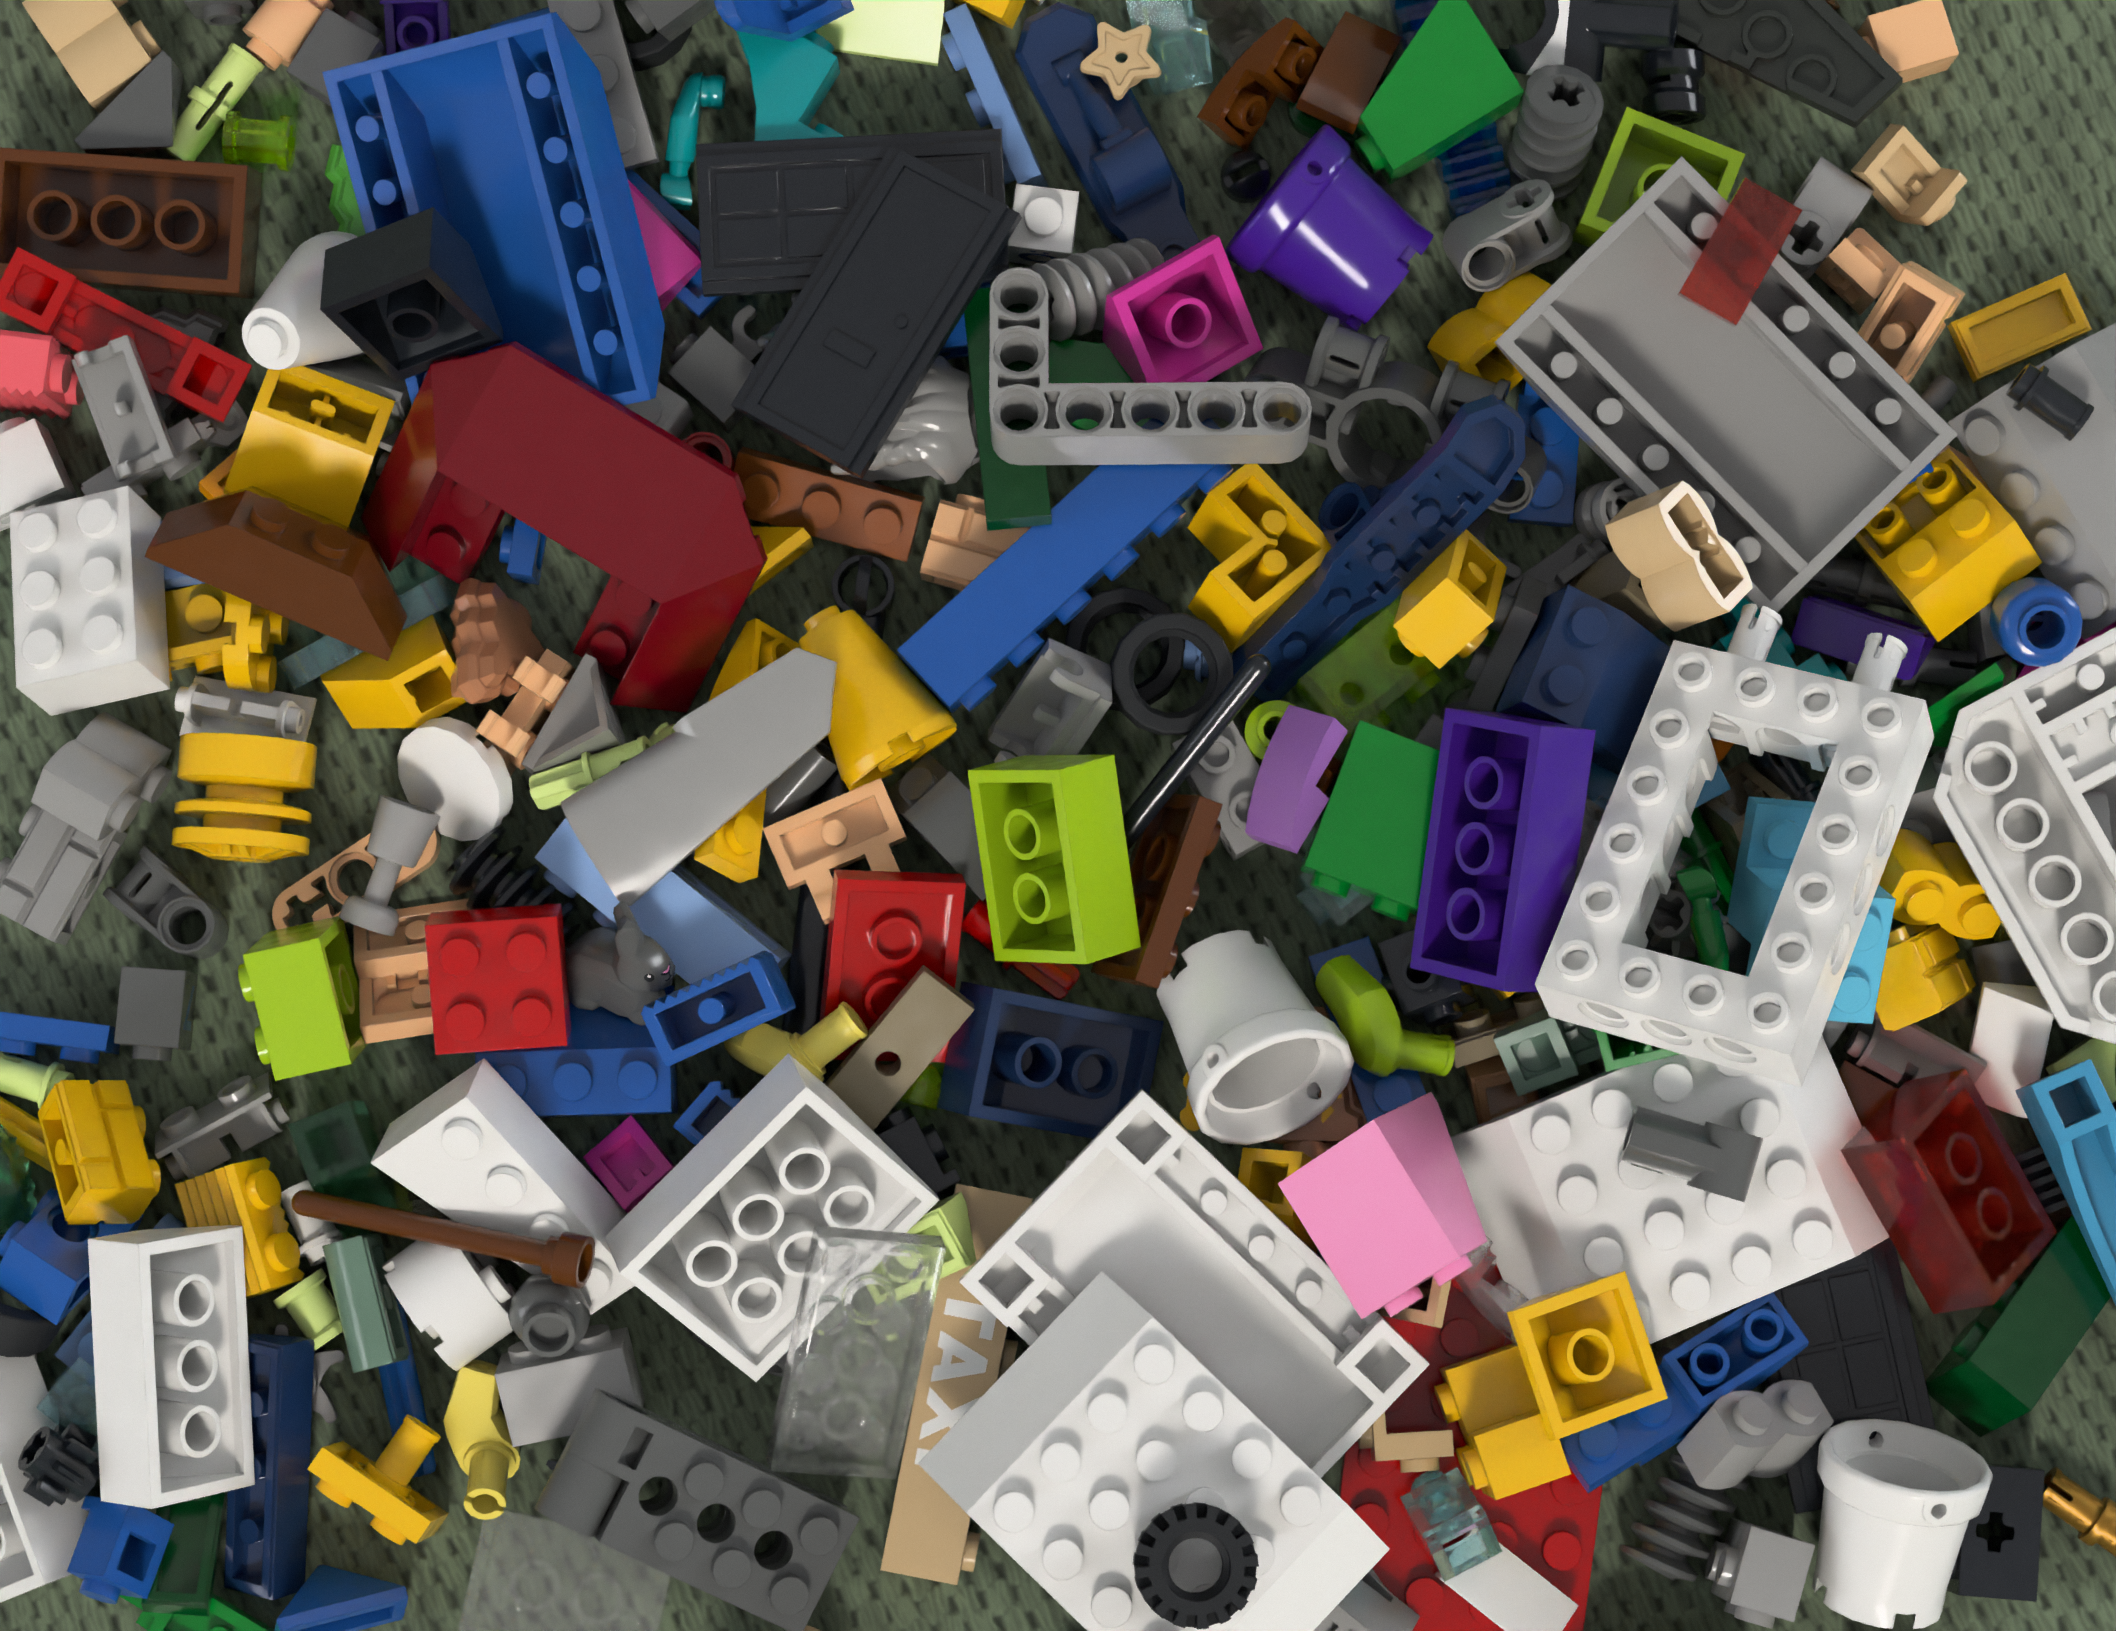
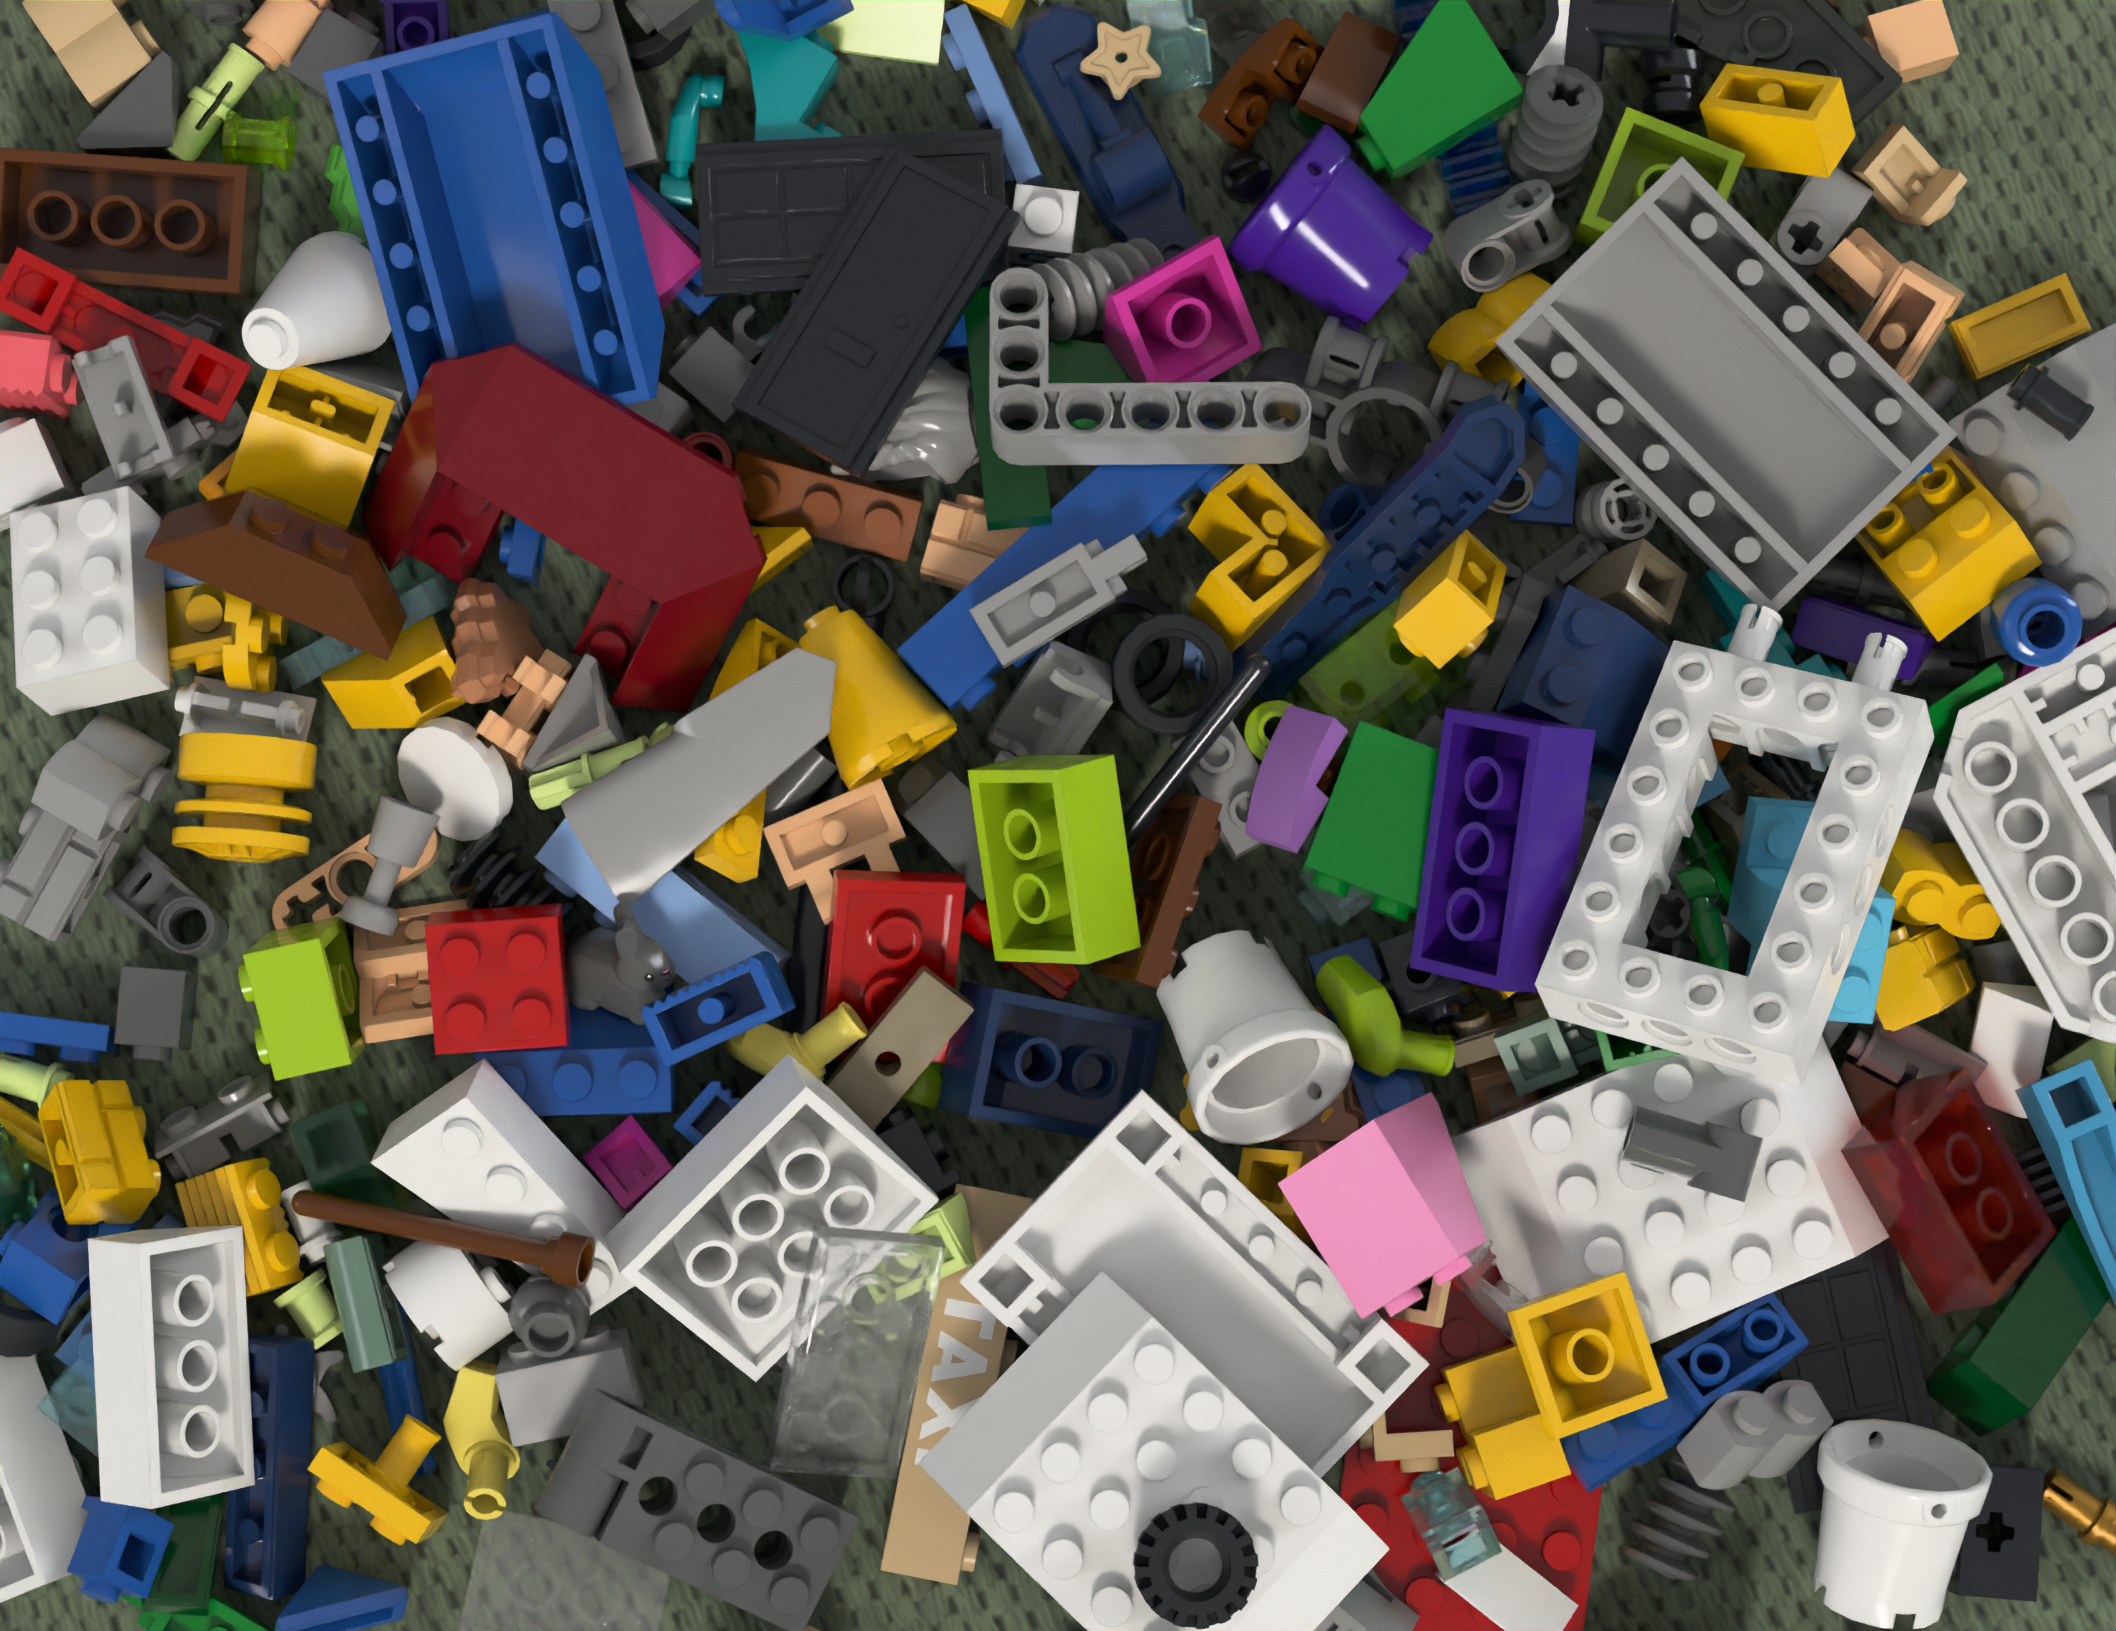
(59, 1464): black gear -> none
(410, 295): black slope -> none
(1056, 597): none -> light grey hinge
(1678, 556): tan brick -> none
(1739, 252): clear red plate -> none
(1759, 1572): light grey brick -> none
(1780, 118): none -> yellow brick

